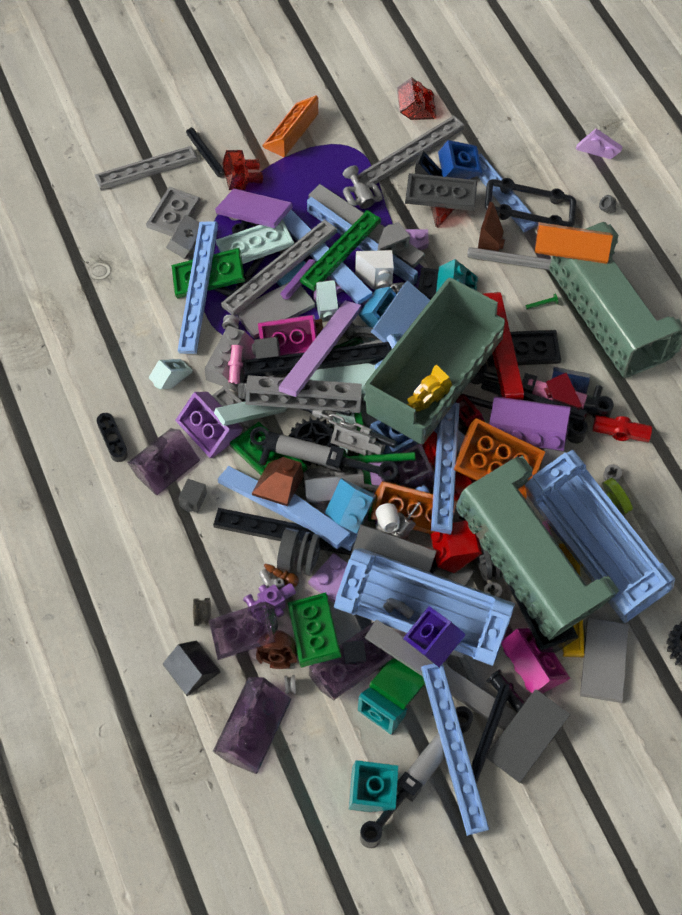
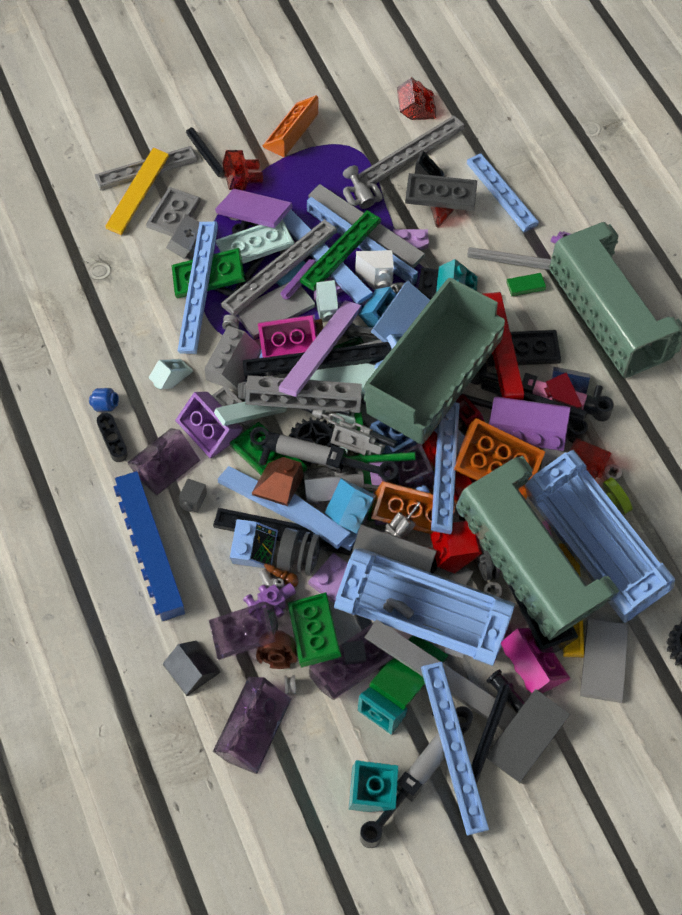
(104, 400): none -> blue head
(137, 191): none -> yellow tile
(149, 546): none -> blue brick
(201, 611): clear smoke wheel -> none
(235, 364): bright pink pin -> none
(253, 544): none -> light blue slope
(266, 347): dark grey brick -> none
(387, 518): white piece -> none
(394, 238): light grey slope -> none
(430, 390): yellow piece -> none
(434, 636): dark purple slope -> none
(459, 160): blue slope -> none
(491, 231): copper slope -> none
(526, 284): none -> green tile
(535, 304): green pin -> none
(556, 196): black bar -> none
(573, 243): orange slope -> none
(595, 458): none -> clear red brick
(599, 144): lavender wing -> none
(608, 204): dark grey tile -> none
(622, 428): red piece -> none

